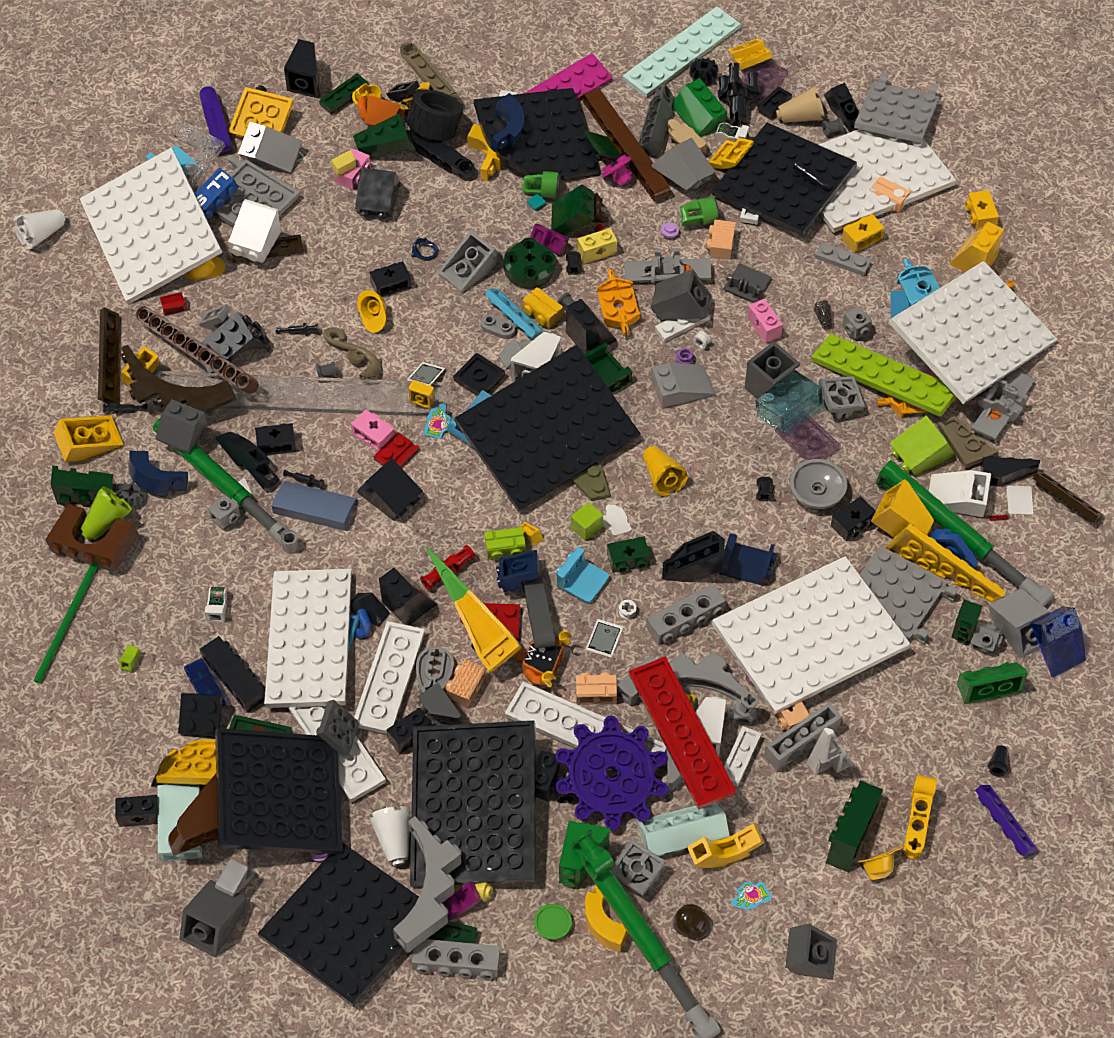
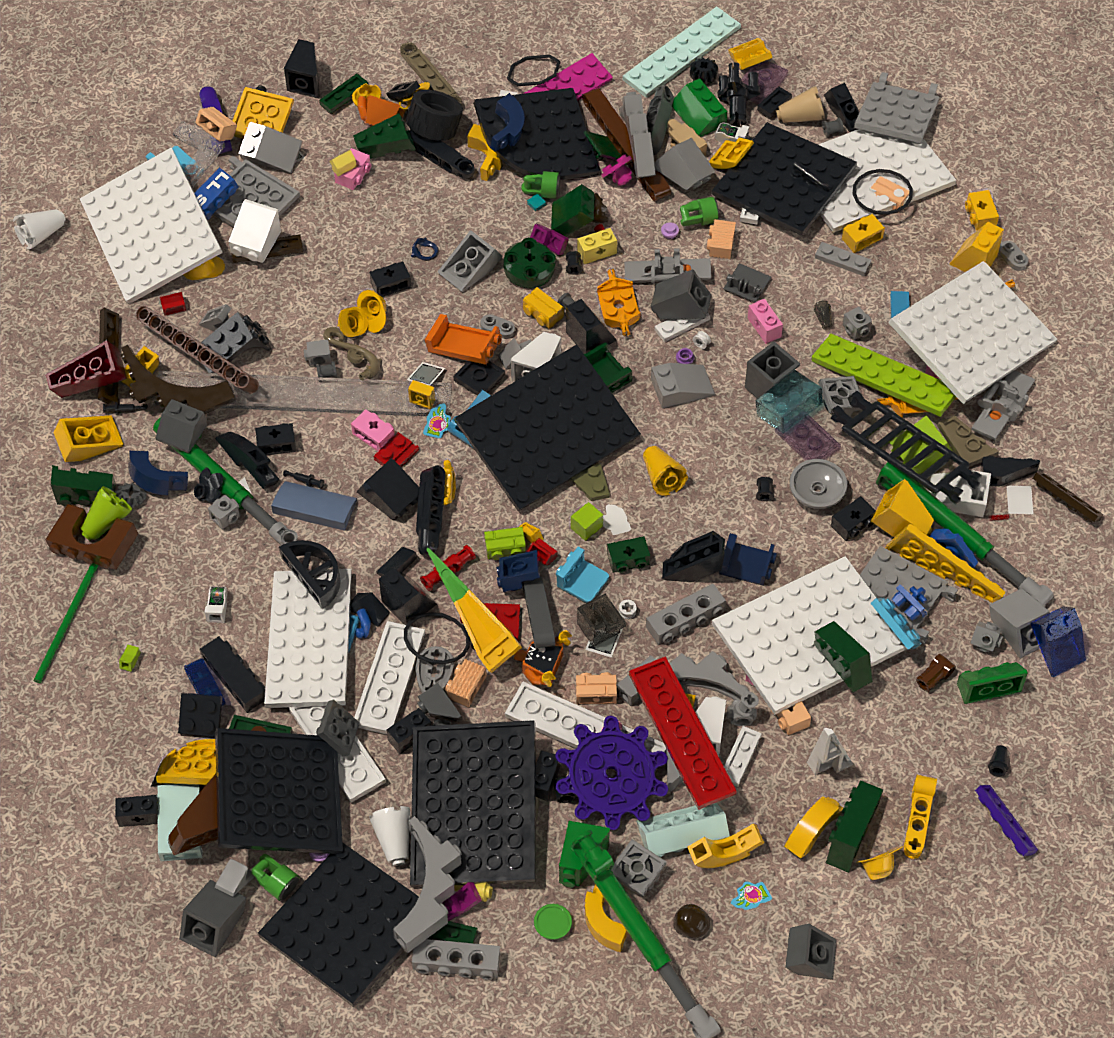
(87, 371): none -> dark red wedge
(208, 486): none -> black plate
(216, 124): none -> light nougat brick
(282, 880): none -> bright green piece
(299, 329): black piece -> none
(307, 549): none -> black window
(318, 353): none -> light grey brick
(352, 321): none -> yellow piece
(377, 193): black slope -> none
(400, 560): none -> black slope
(430, 508): none -> black piece
(432, 660): none -> black piece
(450, 483): none -> yellow piece
(462, 341): none -> orange panel
(511, 310): medium azure plate -> none
(533, 83): none -> black piece
(545, 552): none -> red piece
(599, 620): none -> clear smoke plate
(638, 133): none -> light grey arch
(801, 736): light grey brick -> none
(812, 825): none -> yellow arch
(844, 655): none -> dark green wedge
(882, 171): none -> black piece
(896, 622): none -> medium azure plate
(904, 596): none -> blue hips
(915, 276): medium azure plate -> none
(939, 669): none -> reddish brown piece
(943, 485): none -> black bar
(966, 621): dark green brick -> none
(1011, 253): none -> light grey plate

